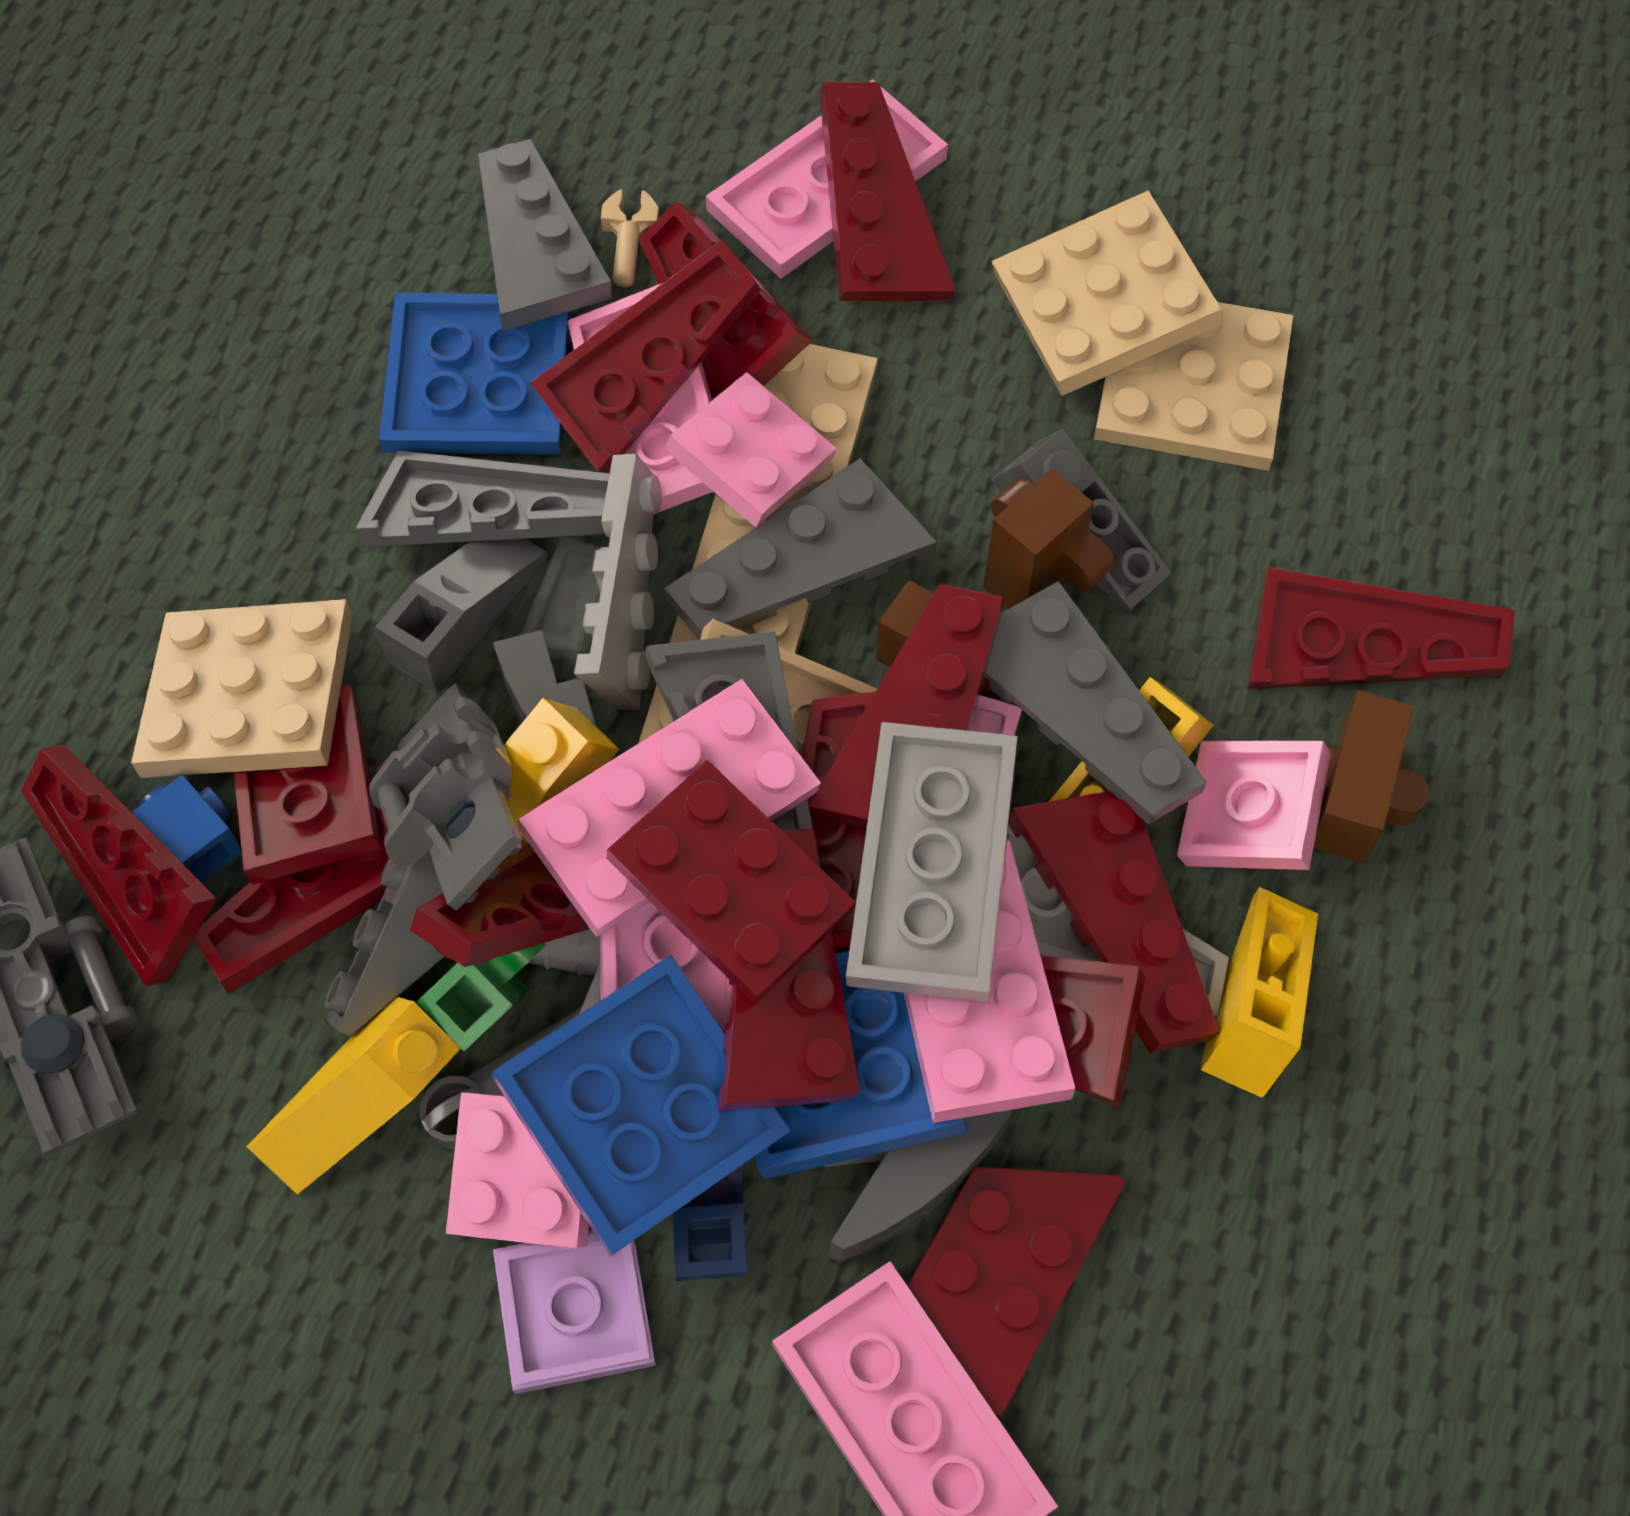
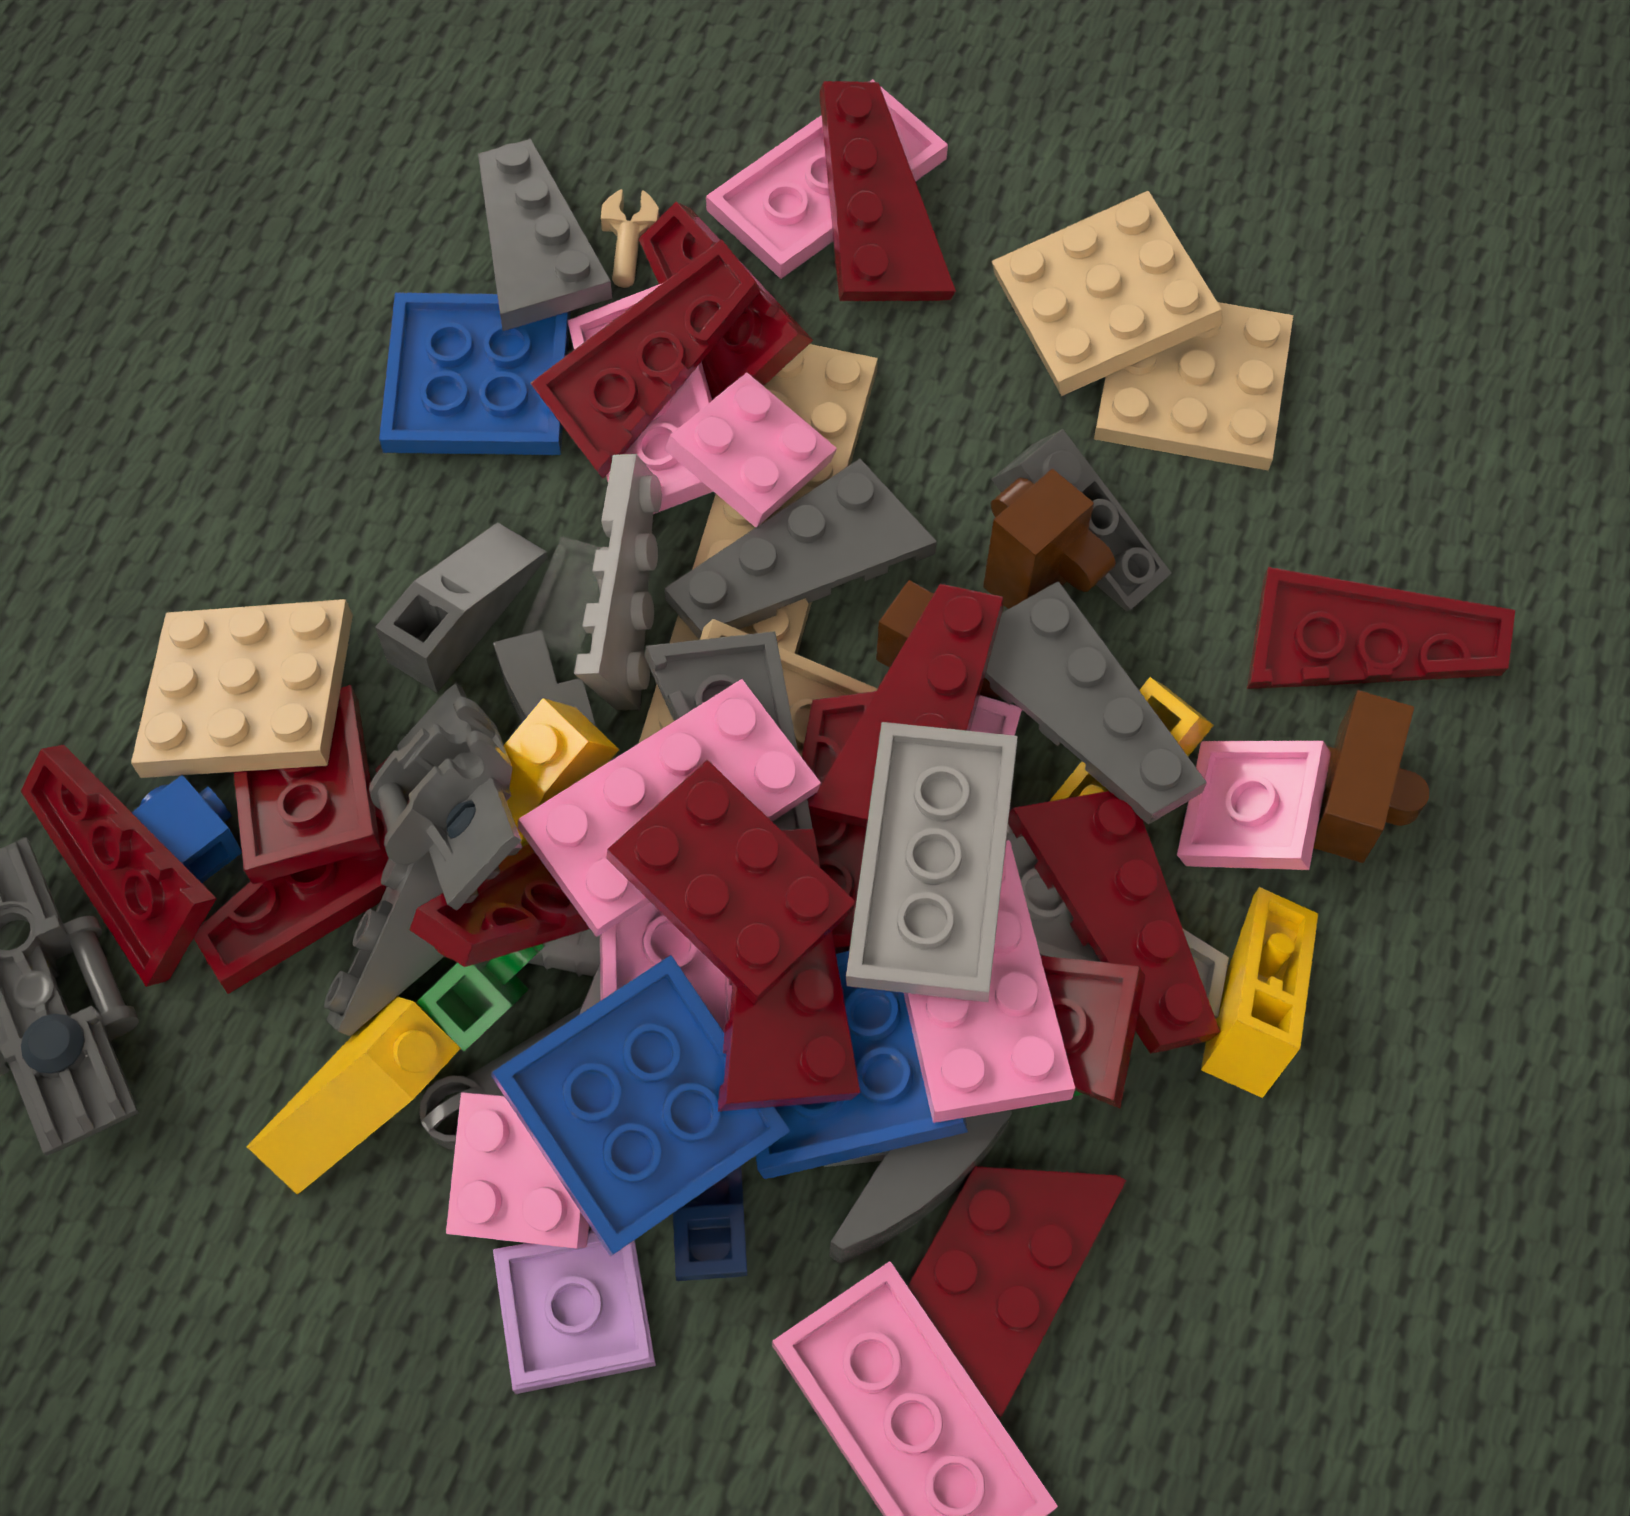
(472, 499): dark grey wing -> none

